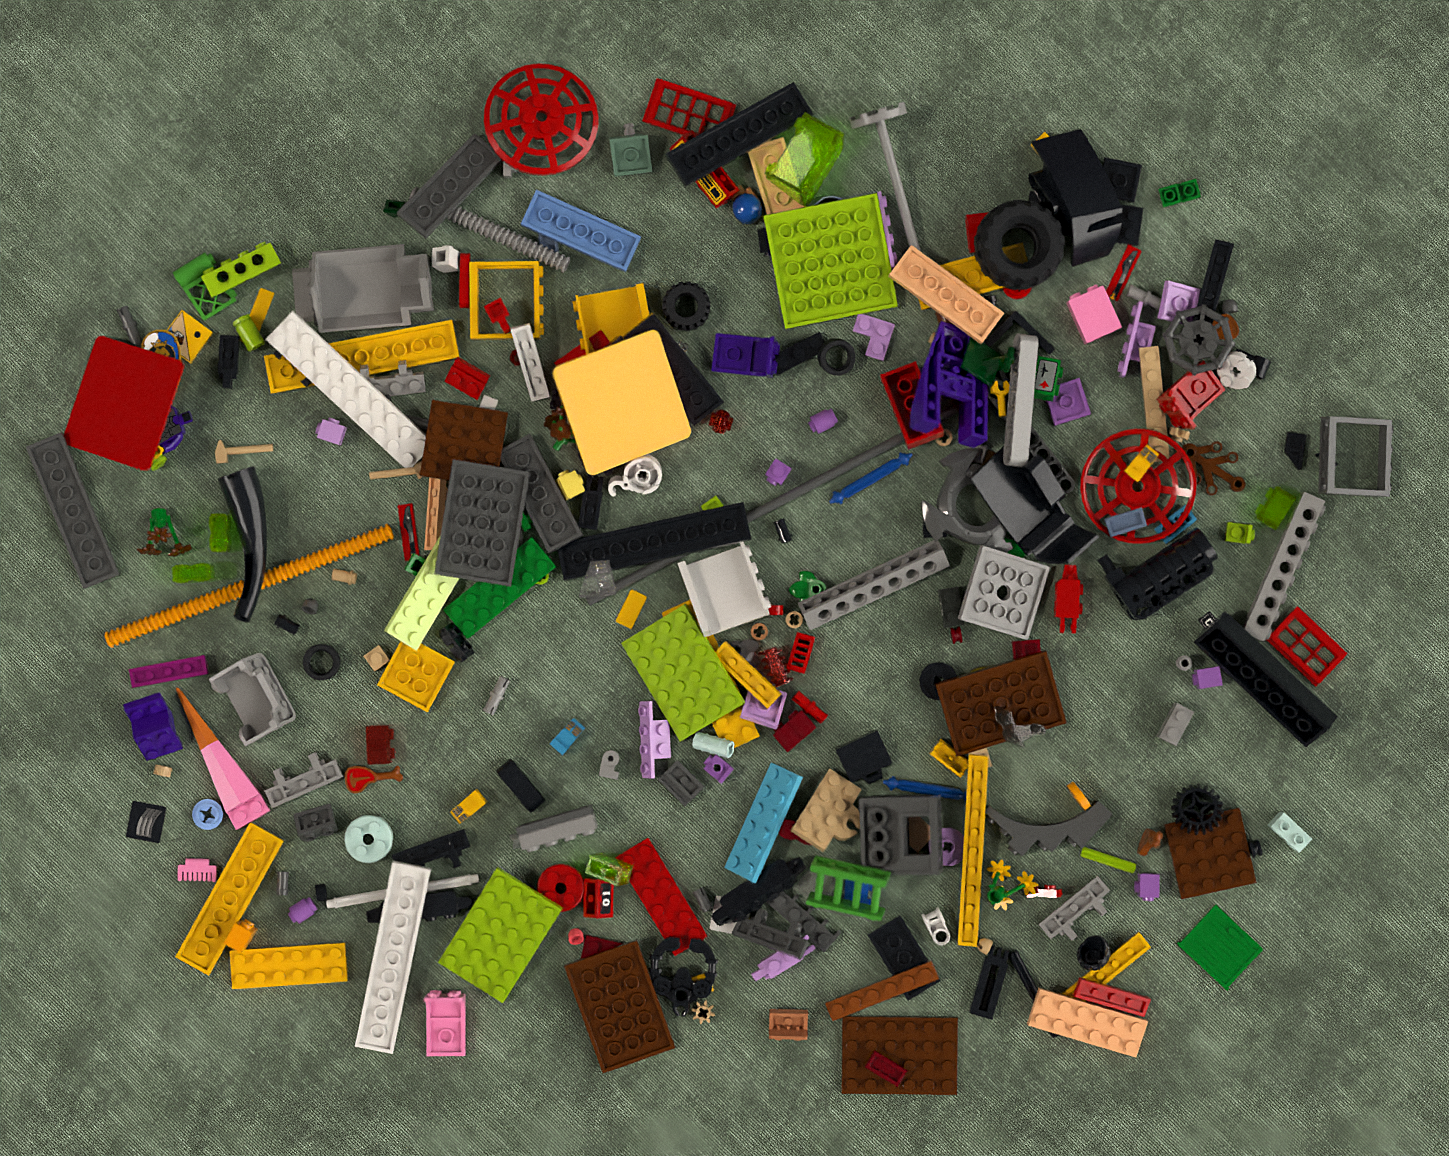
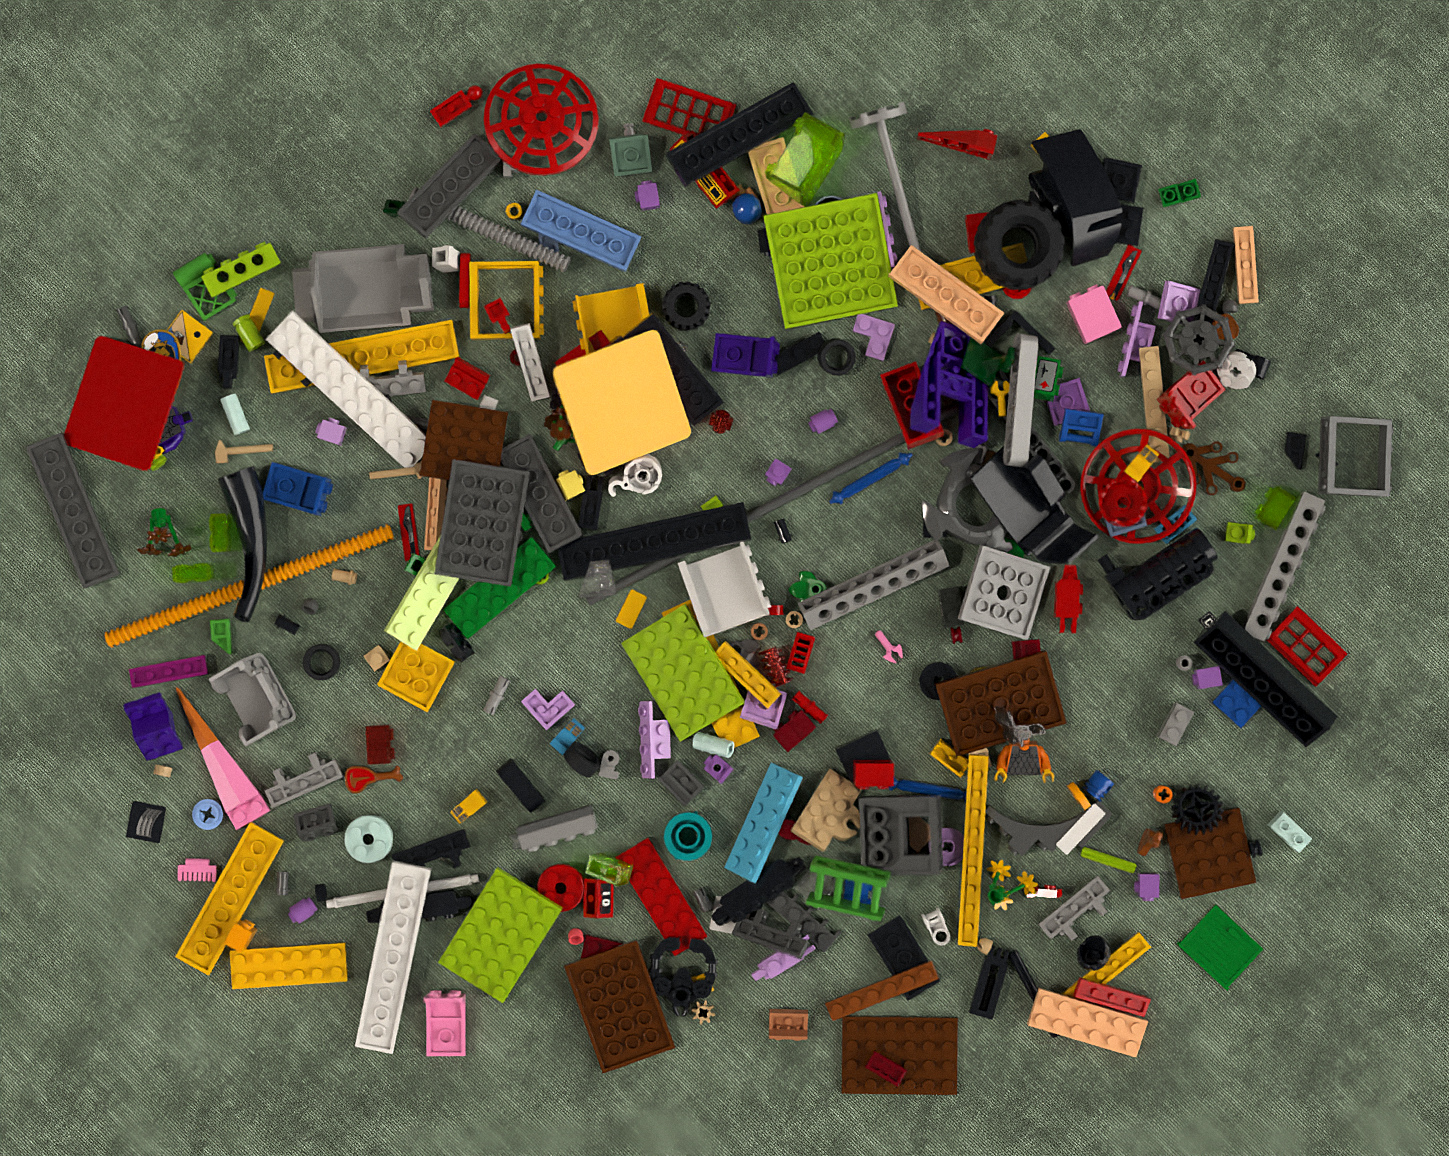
(221, 634): none -> bright green tile
(235, 414): none -> light aqua axle
(297, 489): none -> blue bracket
(455, 105): none -> red plate
(520, 213): none -> yellow axle
(546, 712): none -> lavender plate
(582, 759): none -> black tyre
(647, 195): none -> medium lavender brick
(683, 851): none -> teal piece
(873, 773): none -> red brick
(888, 646): none -> bright pink bar
(971, 142): none -> red wedge
(1023, 761): none -> torso
(1080, 829): none -> white sticker
(1082, 421): none -> blue plate
(1098, 785): none -> blue piece
(1123, 489): none -> red plate
(1165, 799): none -> orange bush
(1236, 703): none -> blue plate
(1245, 265): none -> light nougat plate

